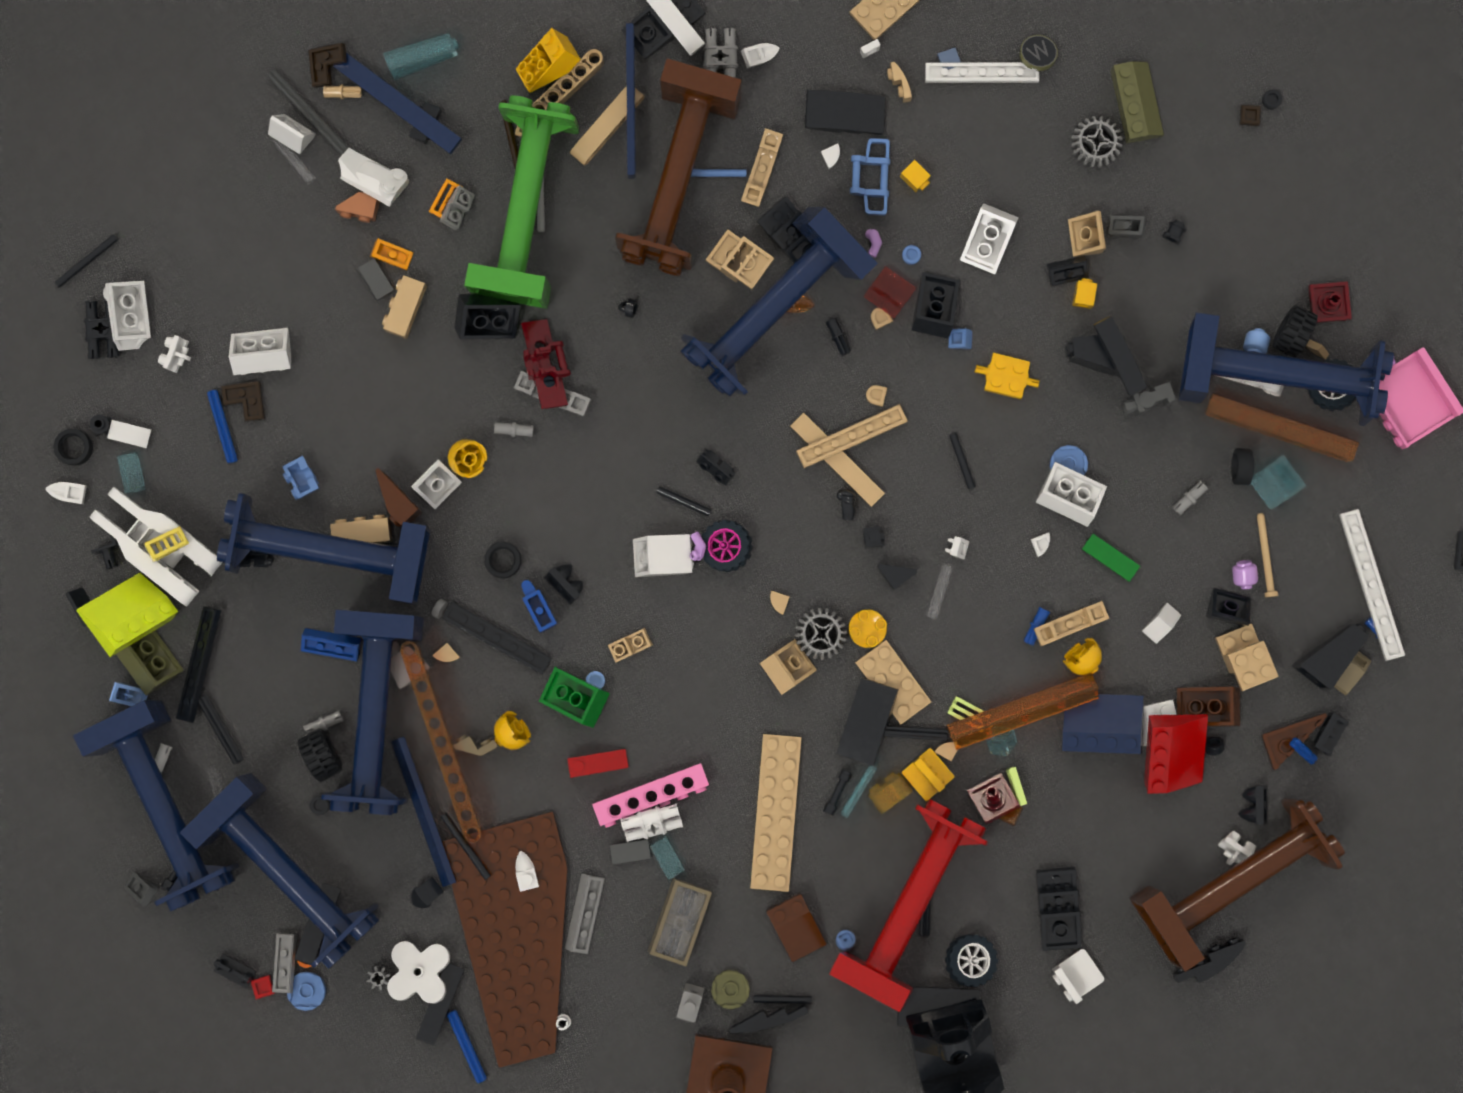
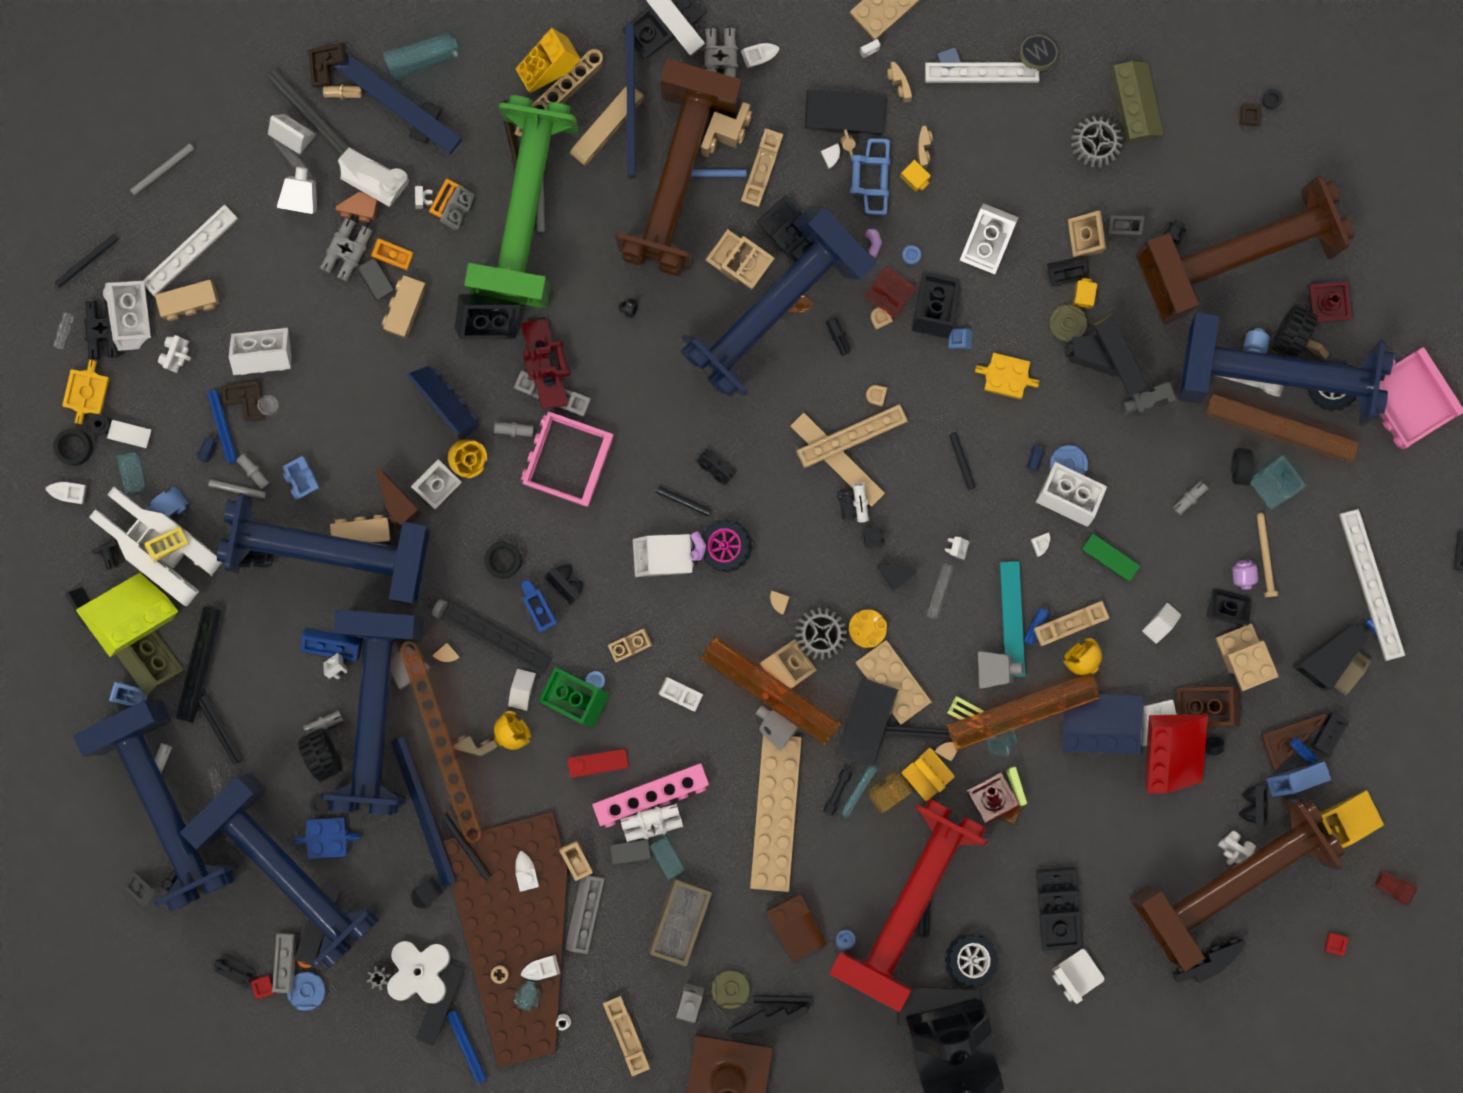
(63, 330): none -> clear axle
(85, 392): none -> yellow plate
(162, 169): none -> light grey piece
(169, 503): none -> medium blue cylinder
(187, 300): none -> tan brick
(190, 250): none -> white tile
(206, 449): none -> dark blue pin
(237, 489): none -> light grey bar
(253, 471): none -> light grey pin
(268, 404): none -> clear tile
(299, 193): none -> white torso
(326, 838): none -> blue plate
(334, 665): none -> white tile
(341, 240): none -> light grey pin
(420, 197): none -> white tile
(443, 401): none -> dark blue slope
(495, 978): none -> tan bush
(521, 689): none -> white slope
(527, 996): none -> clear light blue head
(540, 440): none -> bright pink window
(541, 968): none -> white plate
(576, 860): none -> tan slope
(626, 1035): none -> tan slope
(680, 694): none -> white slope
(726, 130): none -> tan bracket
(770, 691): none -> clear orange tile
(776, 727): none -> light grey torso
(848, 142): none -> tan piece
(859, 490): none -> white pin
(924, 142): none -> tan slope
(997, 669): none -> light grey torso
(1012, 612): none -> teal tile
(1035, 457): none -> dark blue pin
(1067, 322): none -> olive tile
(1172, 277): none -> reddish brown piece
(1298, 779): none -> medium blue slope
(1336, 944): none -> red tile
(1351, 819): none -> yellow slope
(1398, 889): none -> clear red piece

